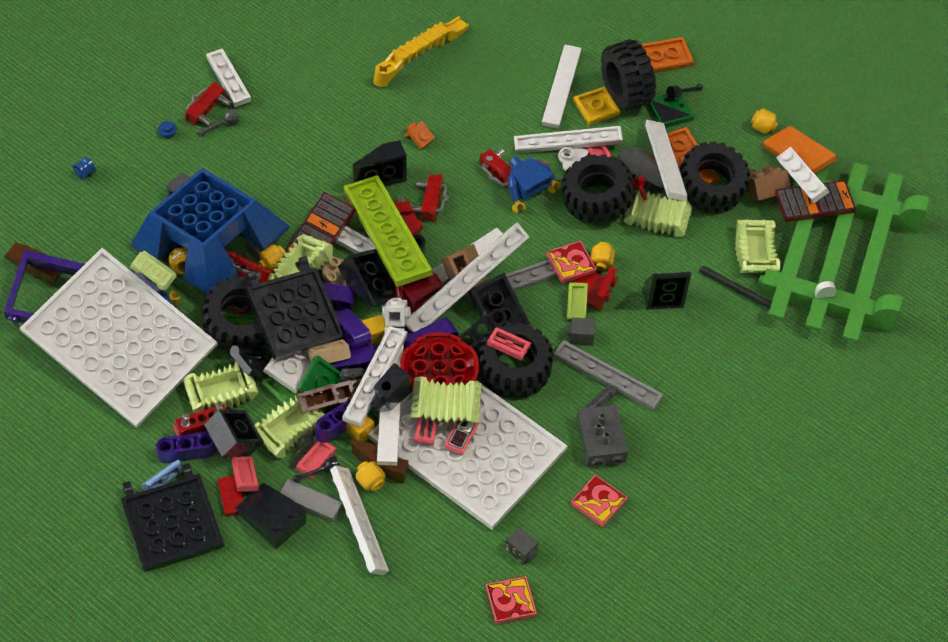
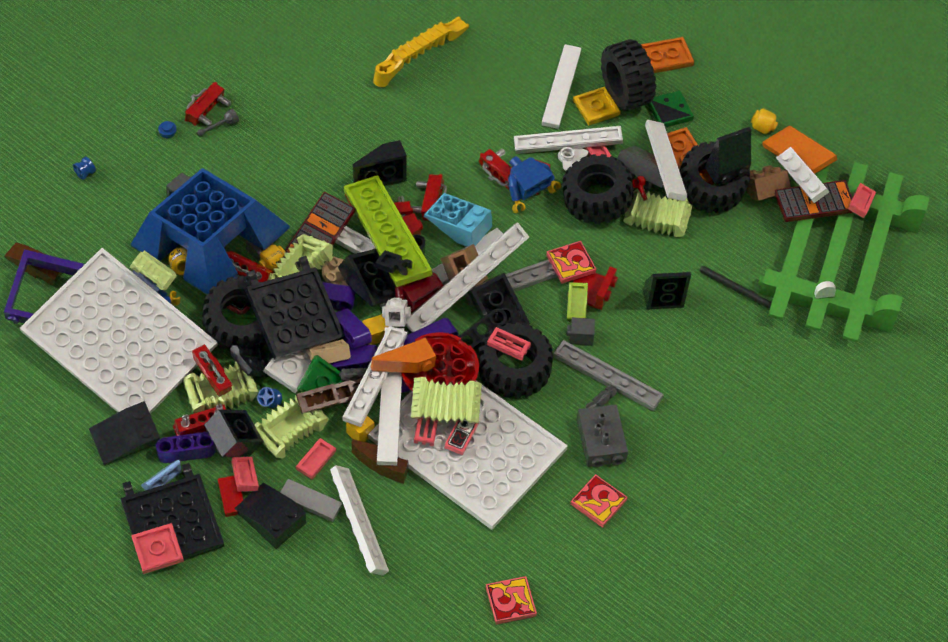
(125, 433): none -> black slope
(157, 548): none -> coral tile
(212, 370): none -> red piece
(228, 77): white plate -> none
(266, 394): none -> blue wheel
(305, 443): clear smoke bar -> none
(327, 465): black hinge -> none
(331, 424): dark purple beam -> none
(370, 476): yellow head -> none
(390, 262): none -> black plate
(391, 388): black torso -> none
(406, 359): none -> orange slope
(419, 133): orange bracket -> none
(460, 219): none -> medium azure slope
(522, 546): dark grey brick -> none
(603, 256): yellow head -> none
(674, 92): black hinge -> none
(730, 156): none -> black slope
(756, 246): yellowish green piece -> none
(861, 200): none -> coral tile

